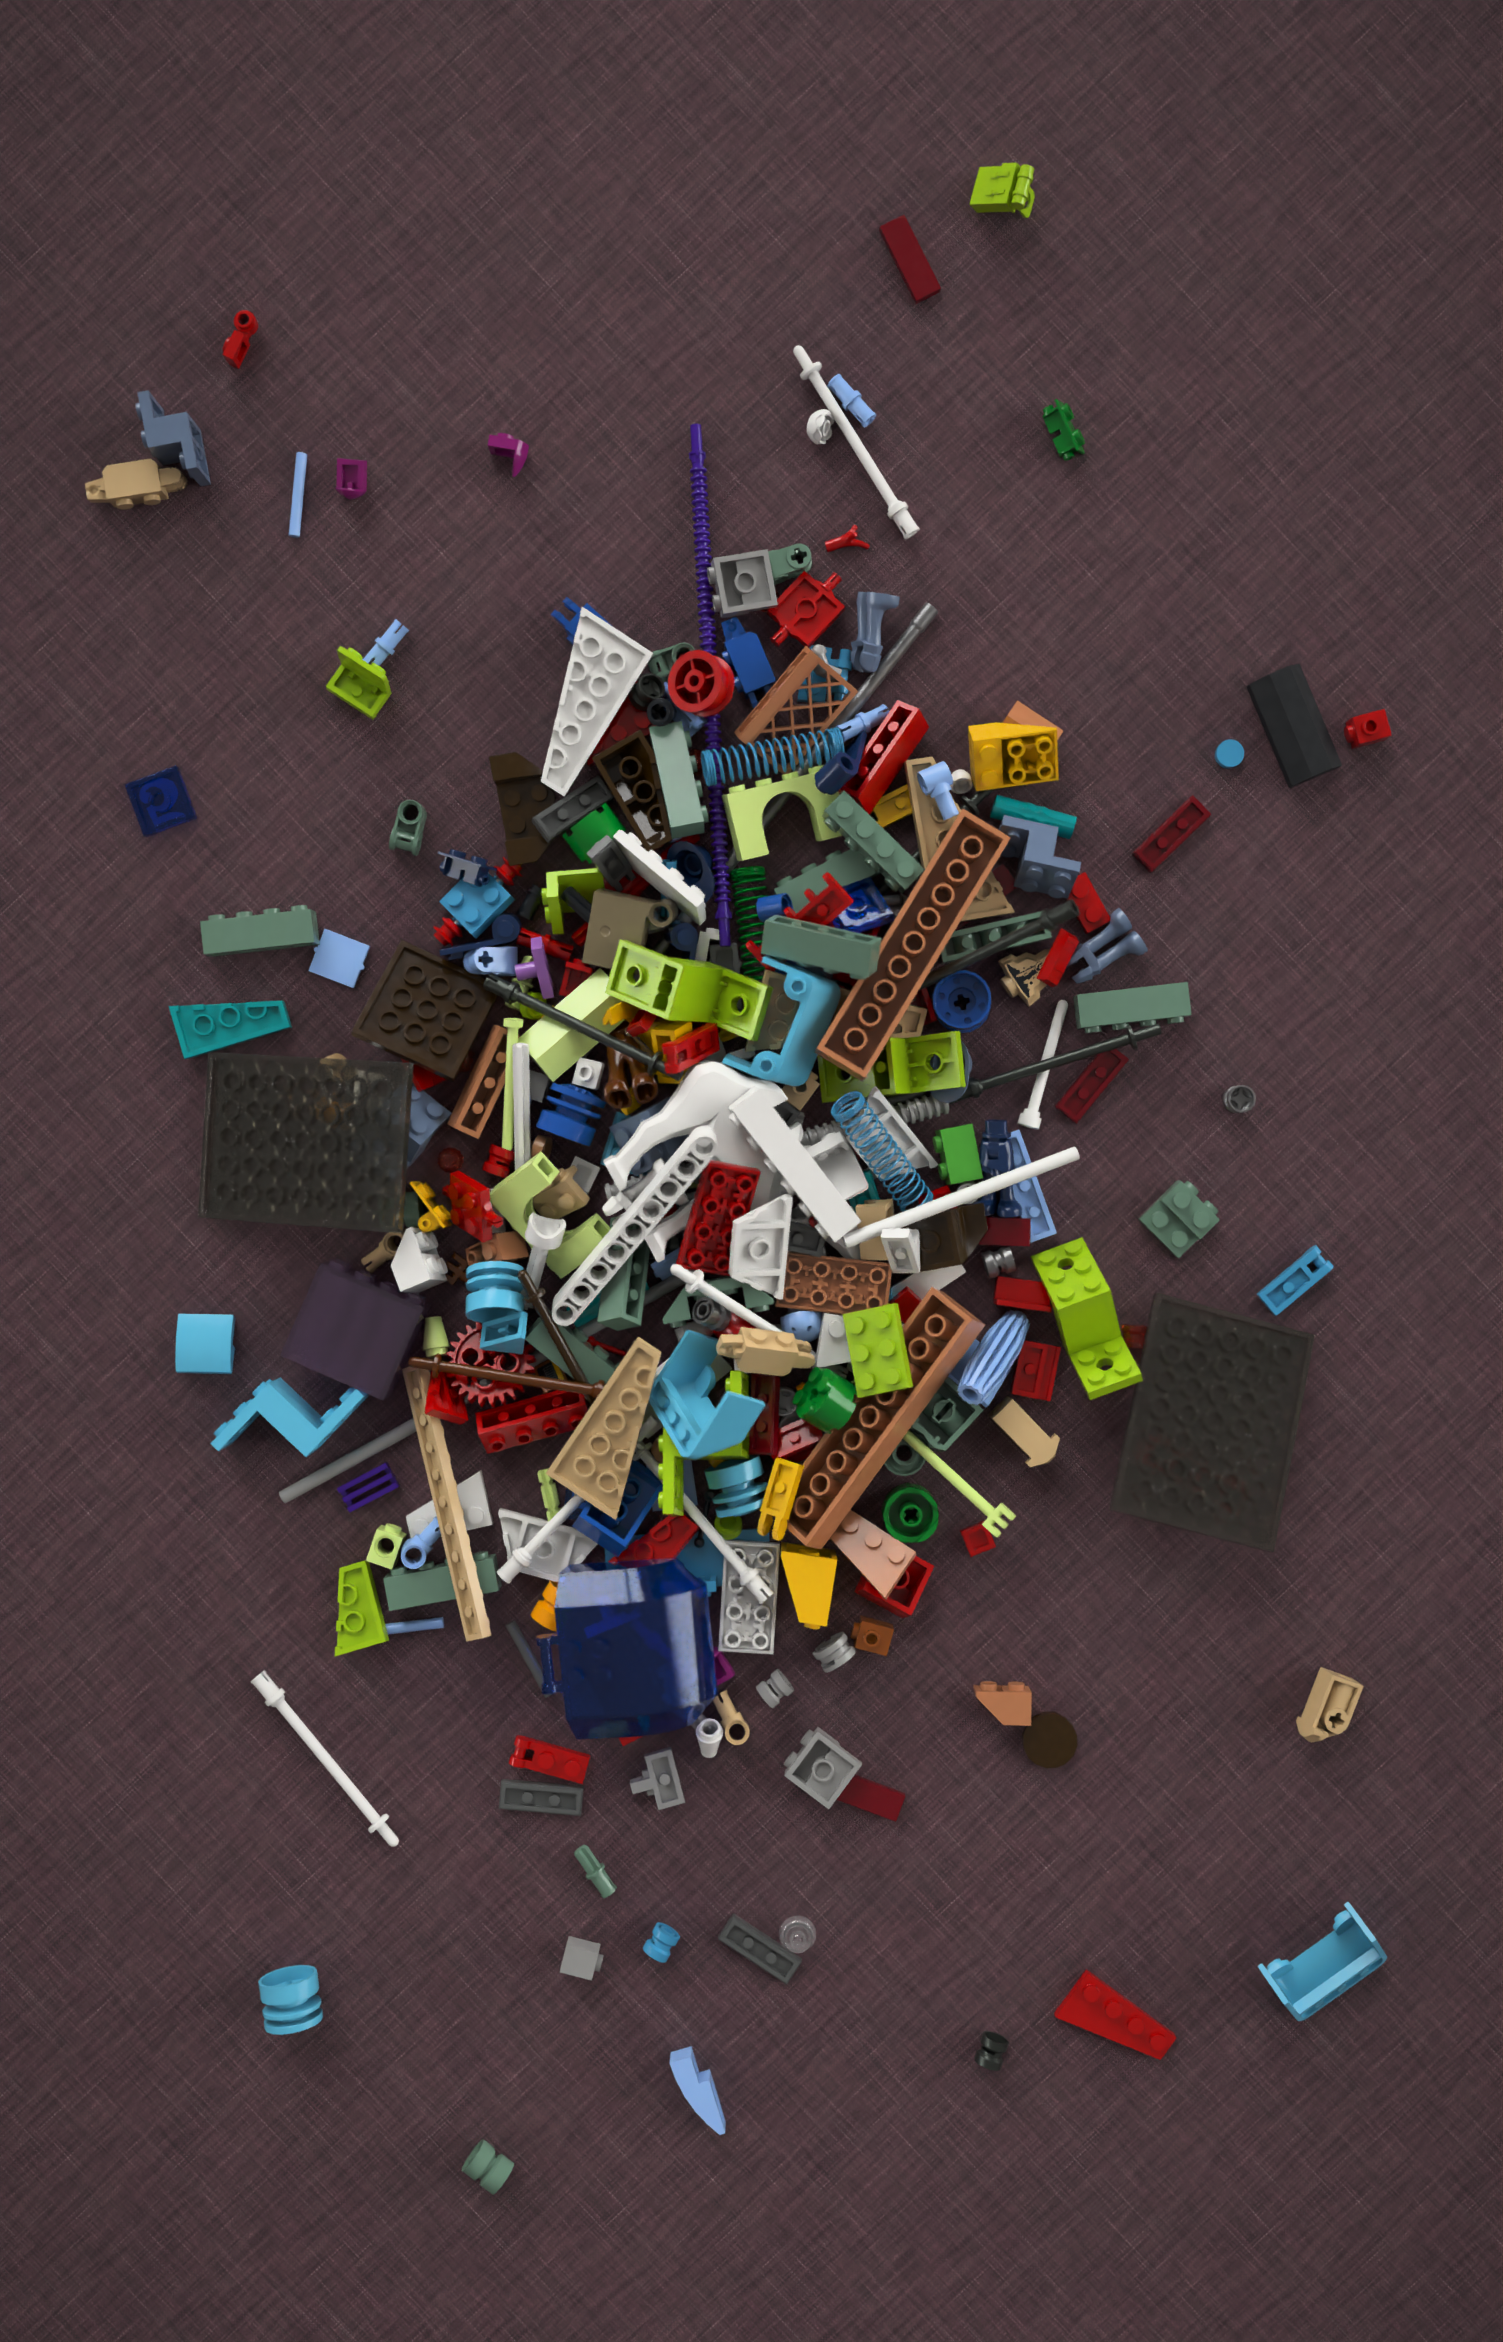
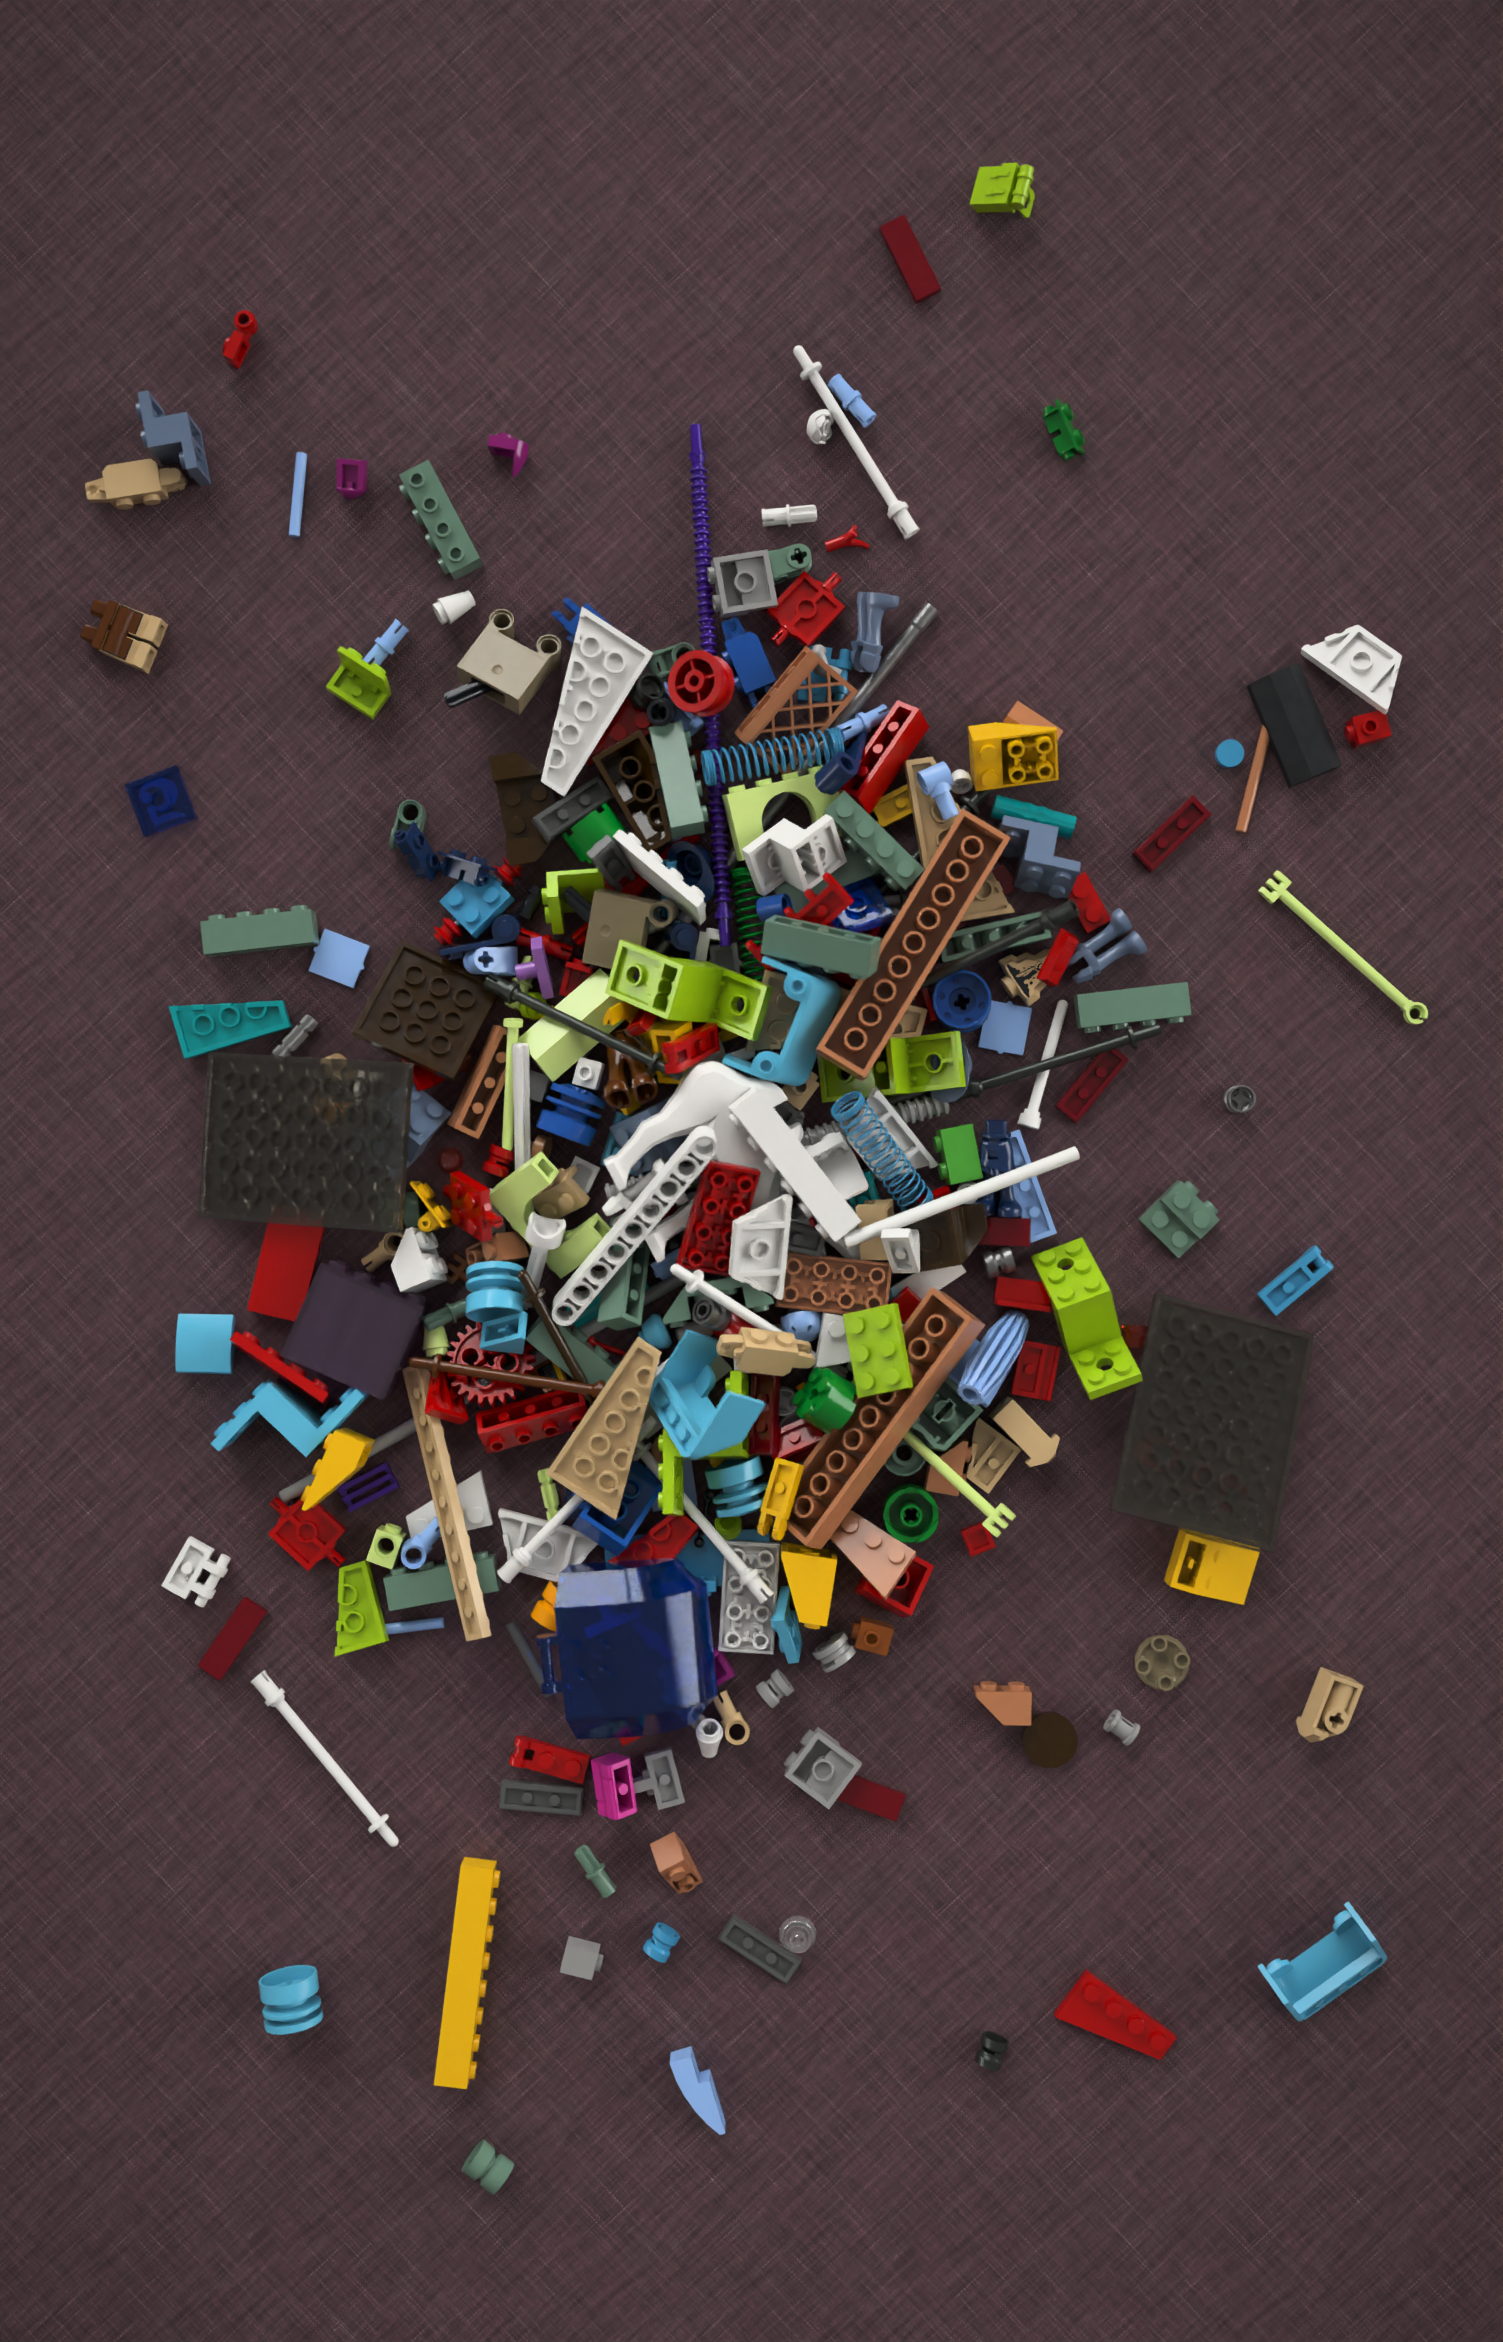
(115, 633): none -> hips
(188, 1567): none -> white plate
(232, 1638): none -> dark red tile
(274, 1362): none -> red tile
(285, 1269): none -> red tile
(296, 1036): none -> light grey axle
(308, 1533): none -> red plate
(344, 1456): none -> yellow slope
(424, 860): none -> dark blue hinge
(440, 519): none -> sand green brick
(448, 1314): none -> sand green axle
(453, 606): none -> white cone
(465, 1973): none -> yellow brick
(503, 667): none -> piece
(614, 1786): none -> dark pink brick
(655, 1332): none -> medium azure cone
(675, 1863): none -> nougat slope
(786, 1625): none -> medium azure wing
(789, 515): none -> white axle
(794, 855): none -> white bracket
(955, 1458): none -> nougat slope
(989, 1456): none -> tan wing
(1005, 1028): none -> light blue piece
(1121, 1727): none -> light grey bush
(1161, 1662): none -> dark tan dish
(1211, 1567): none -> yellow slope
(1253, 781): none -> nougat bar
(1279, 891): none -> yellowish green hinge
(1359, 664): none -> white wing

